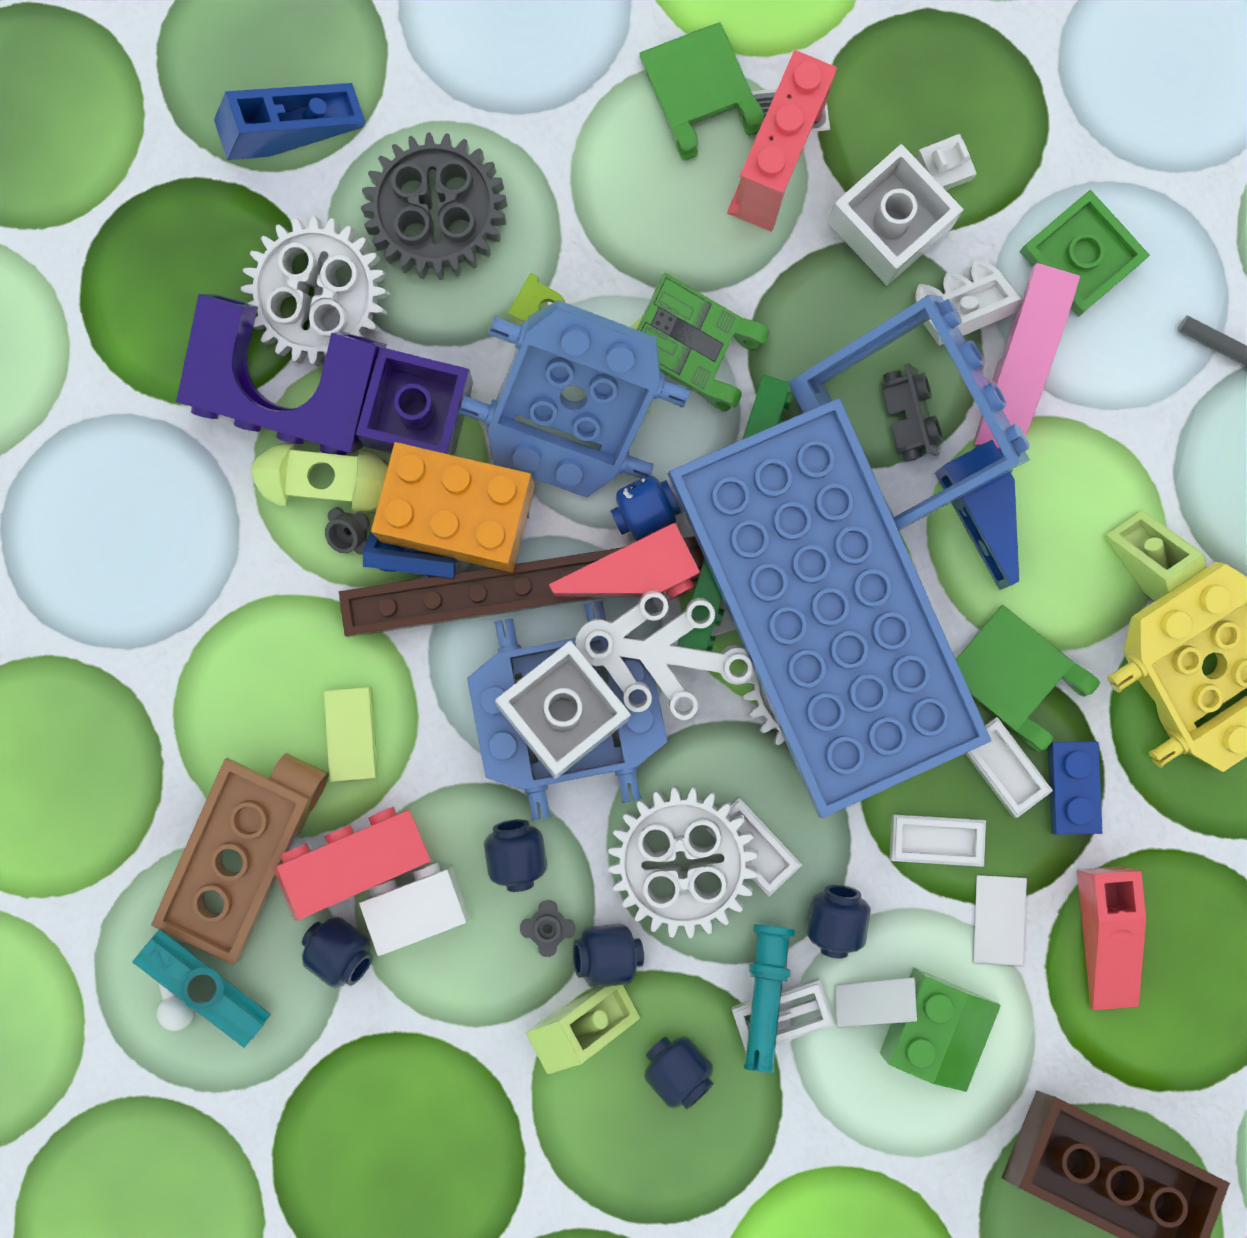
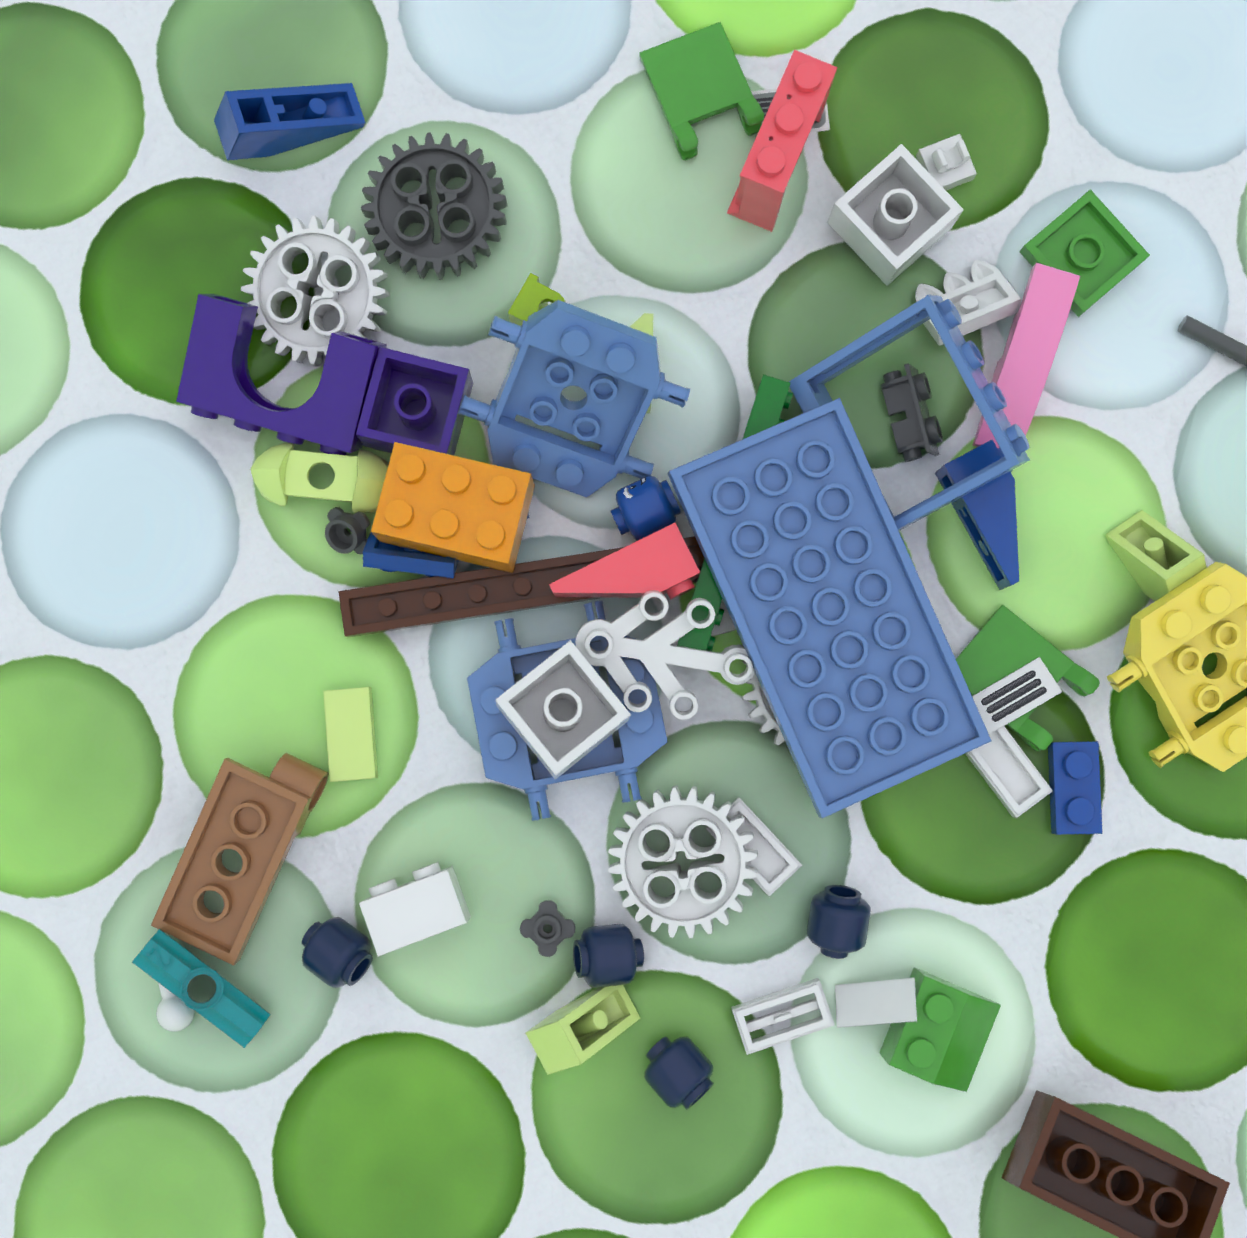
(350, 862): coral brick -> none
(515, 855): dark blue head -> none
(695, 337): bright green flag -> none
(769, 972): teal pin -> none
(937, 840): white tile -> none
(1000, 920): white sticker -> none
(1016, 695): none -> white sticker
(1113, 934): coral slope -> none

